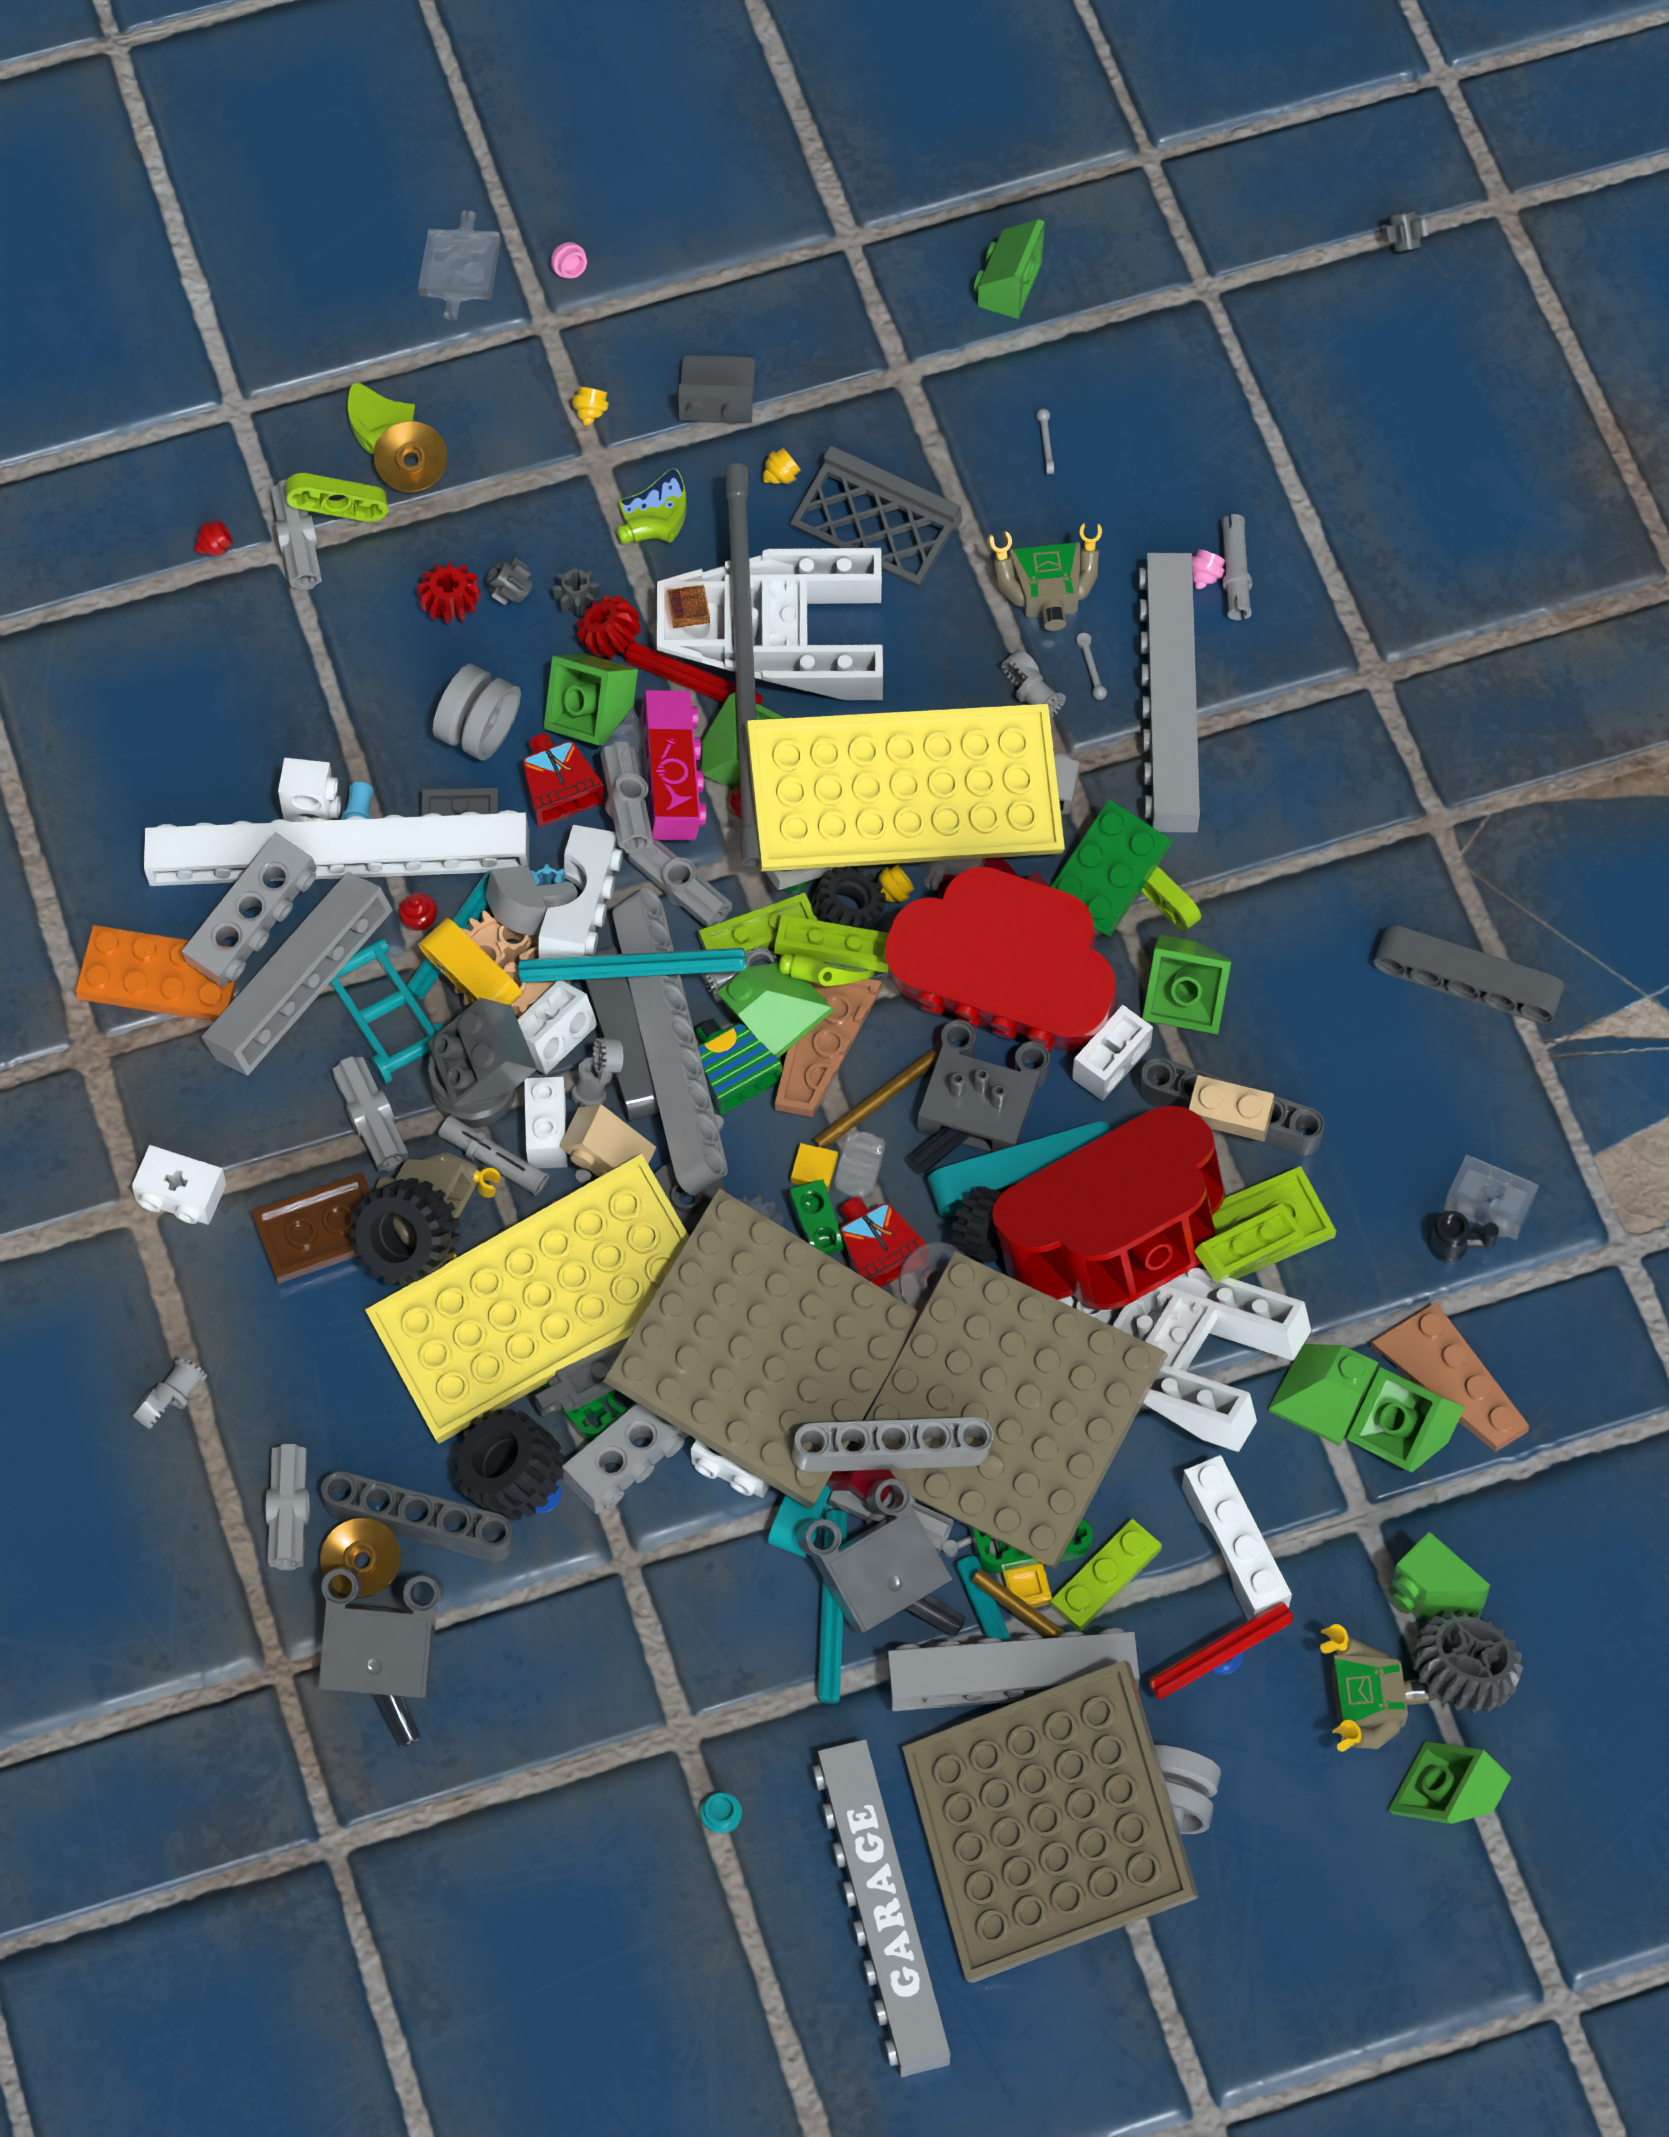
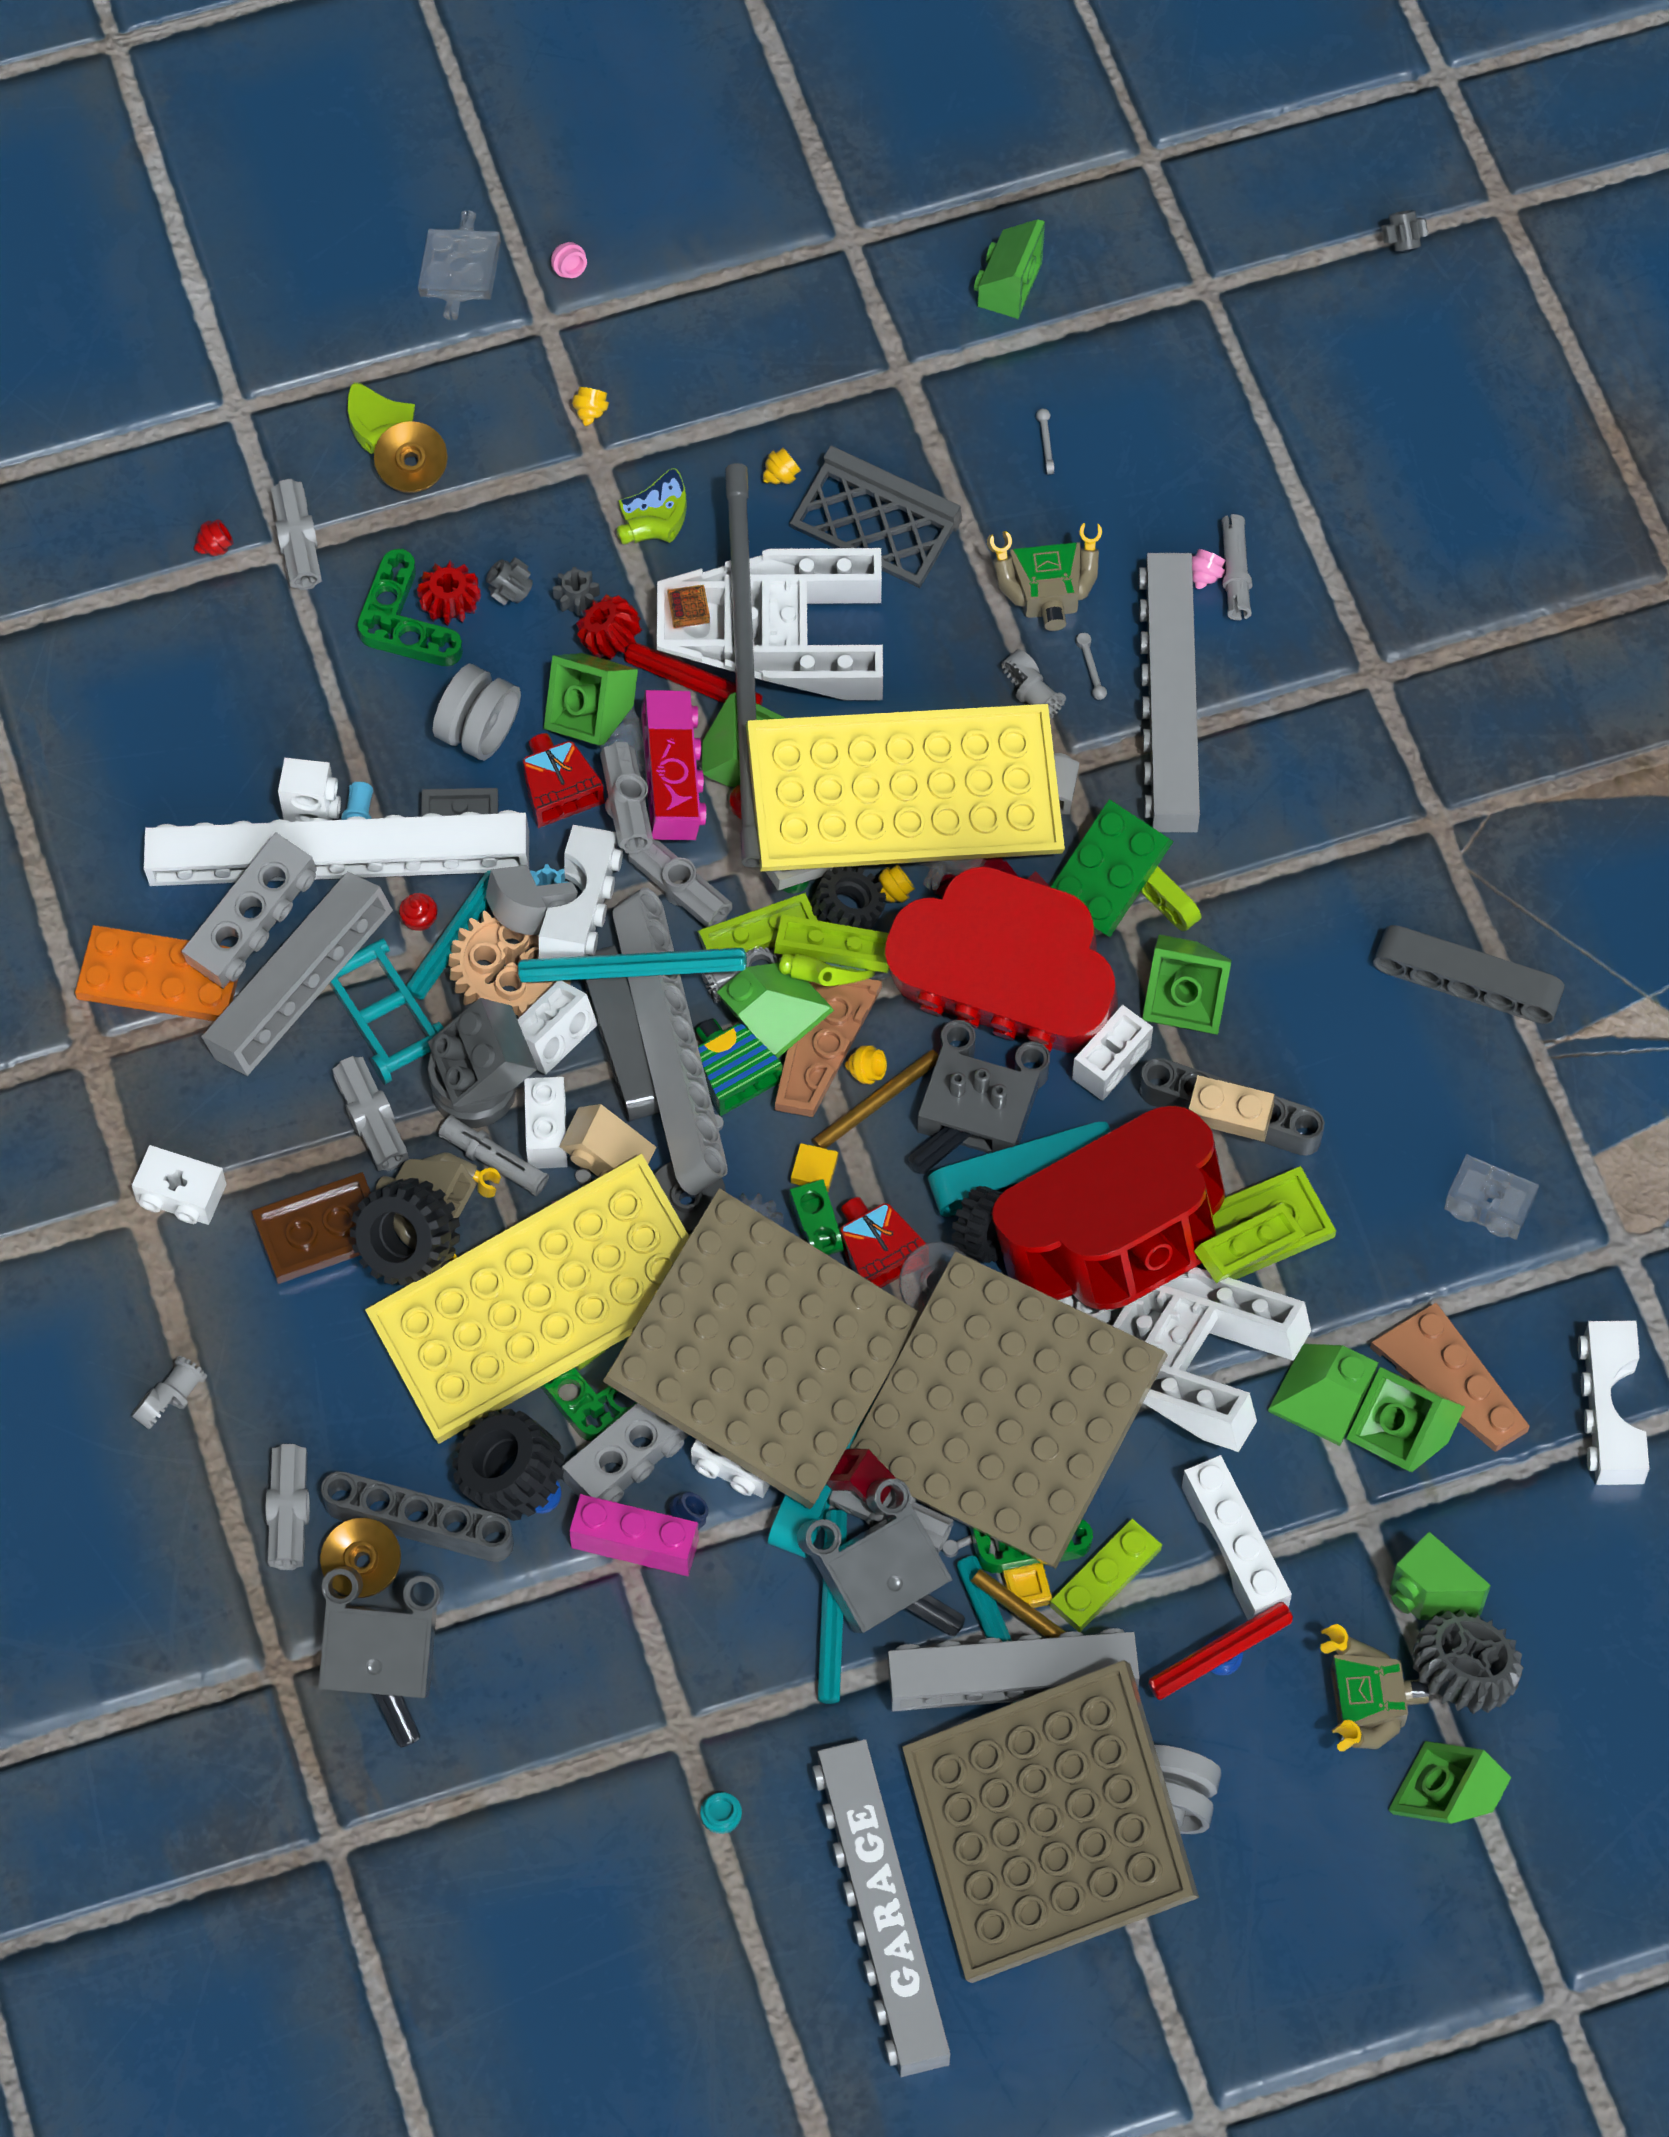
(312, 493): lime beam -> none
(389, 617): none -> green beam
(468, 965): yellow beam -> none
(579, 1382): dark grey hinge -> none
(598, 1071): light grey connector -> none
(634, 1535): none -> dark pink brick
(690, 1507): none -> dark blue plate
(716, 389): dark grey bracket -> none
(860, 1164): clear gear -> none
(867, 1064): none -> yellow plate
(908, 1433): light grey beam -> none
(1452, 1237): black piece -> none
(1618, 1448): none -> white arch

